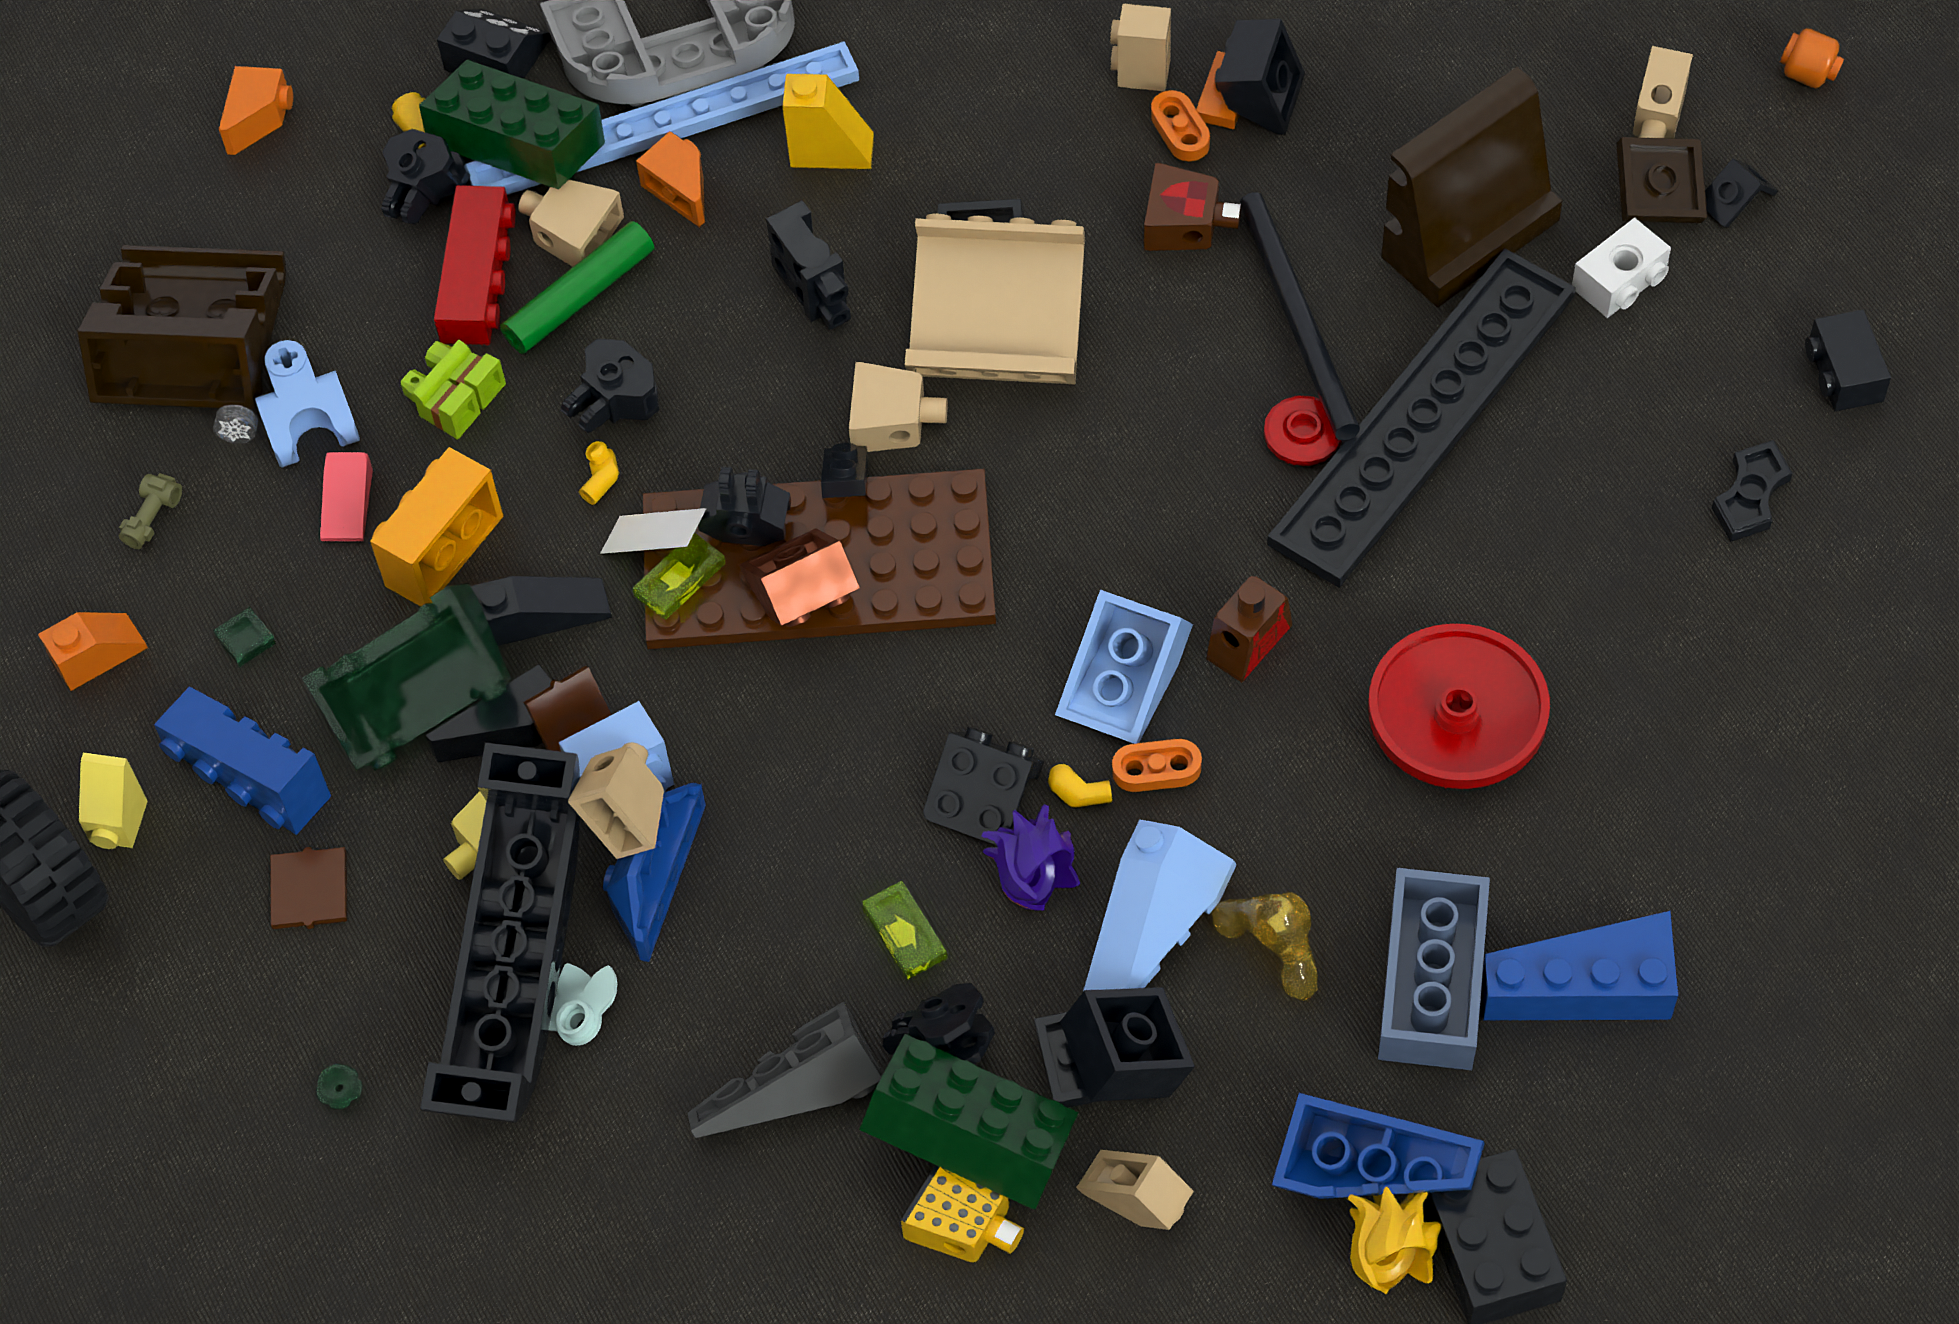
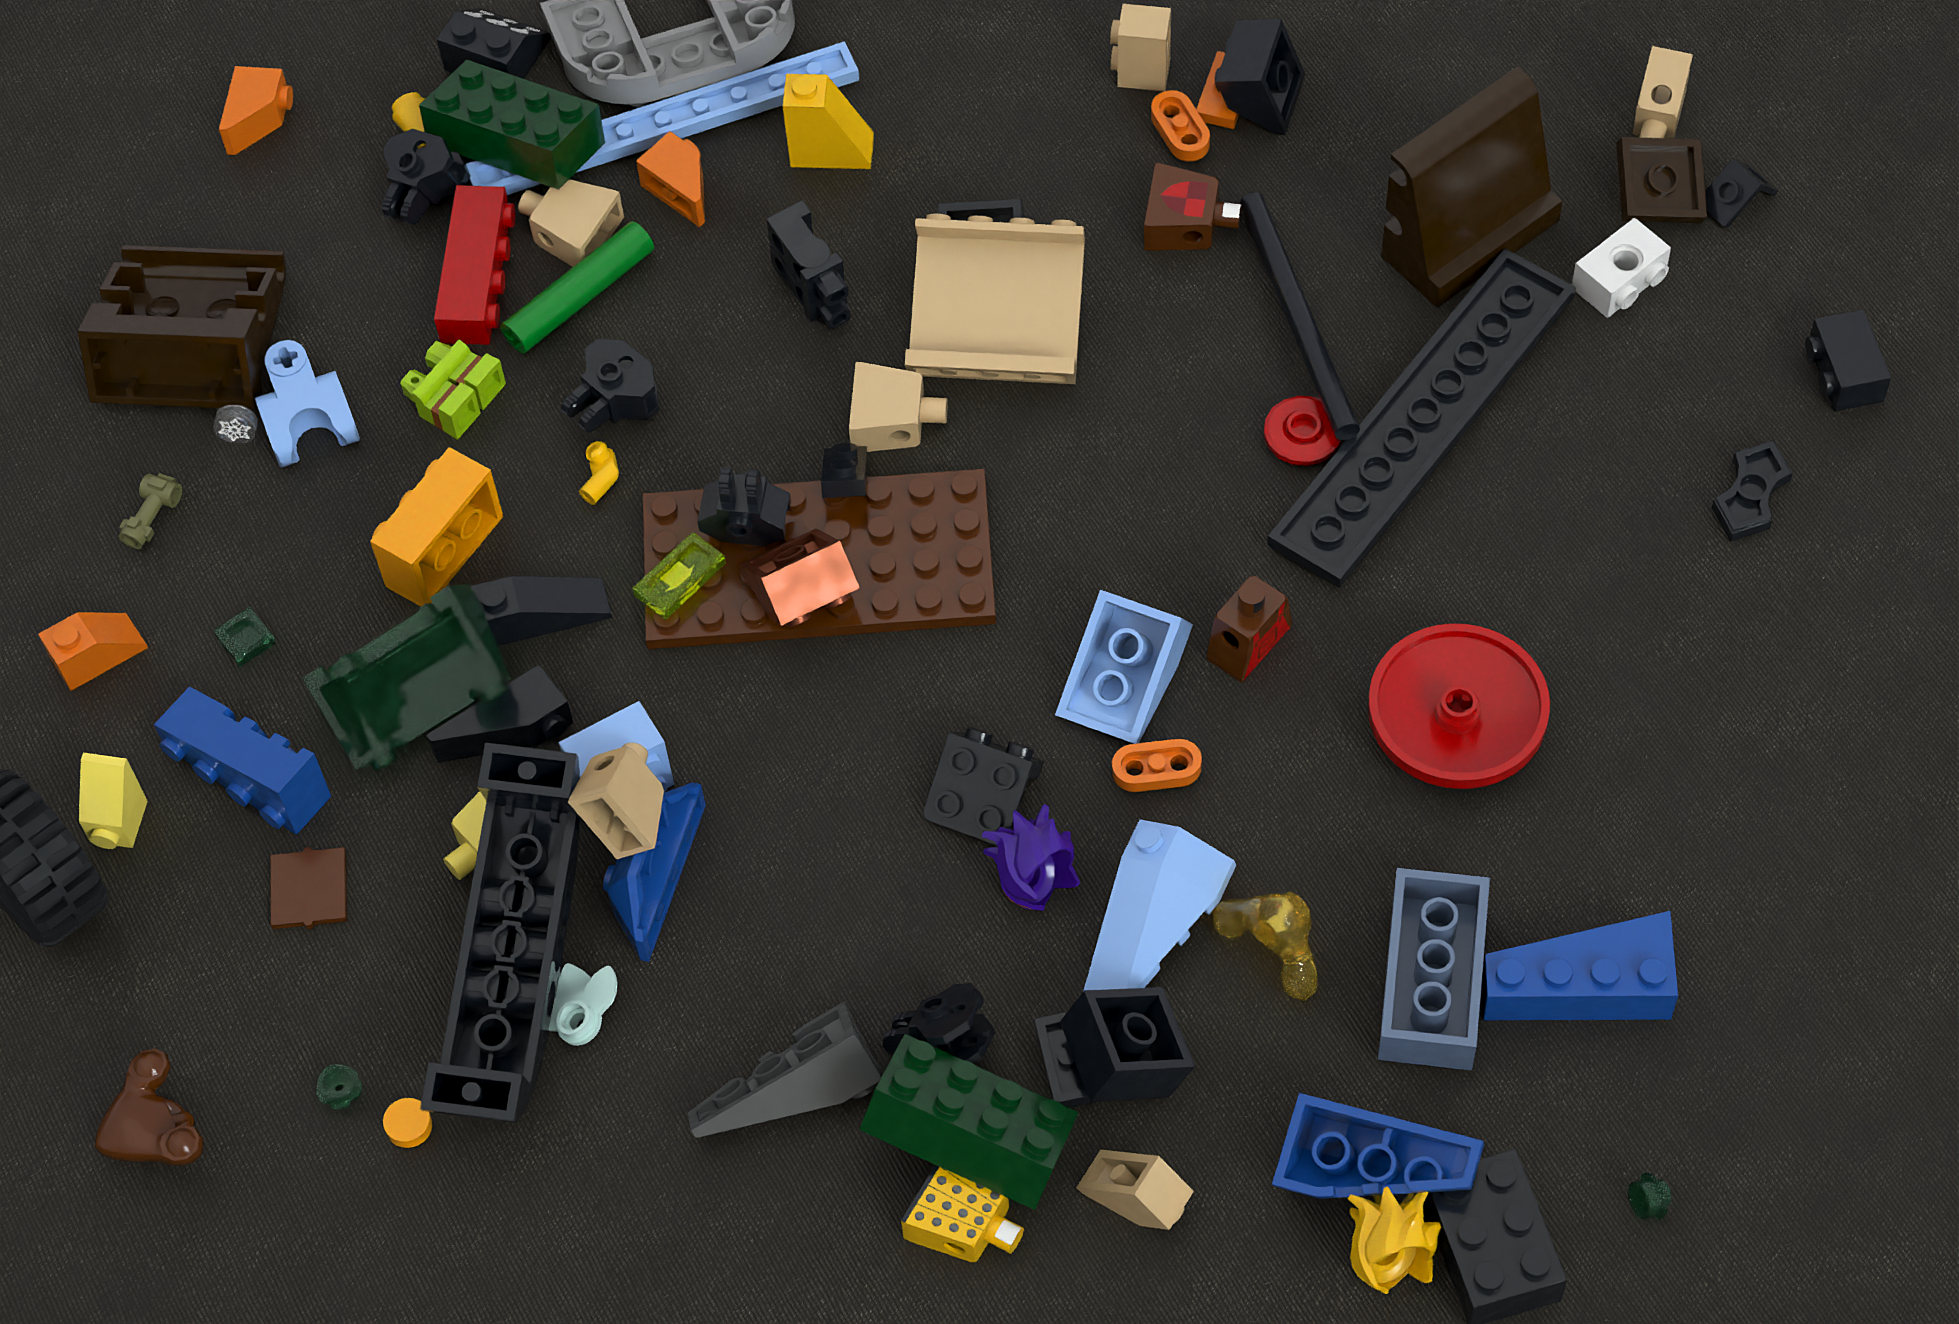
(147, 1125): none -> reddish brown head
(345, 496): coral slope -> none
(406, 1123): none -> light orange tile
(567, 708): reddish brown piece -> none
(653, 531): white sticker -> none
(904, 929): clear neon green tile -> none
(1075, 791): yellow arm -> none
(1649, 1197): none -> clear green plate
(1811, 58): orange head -> none

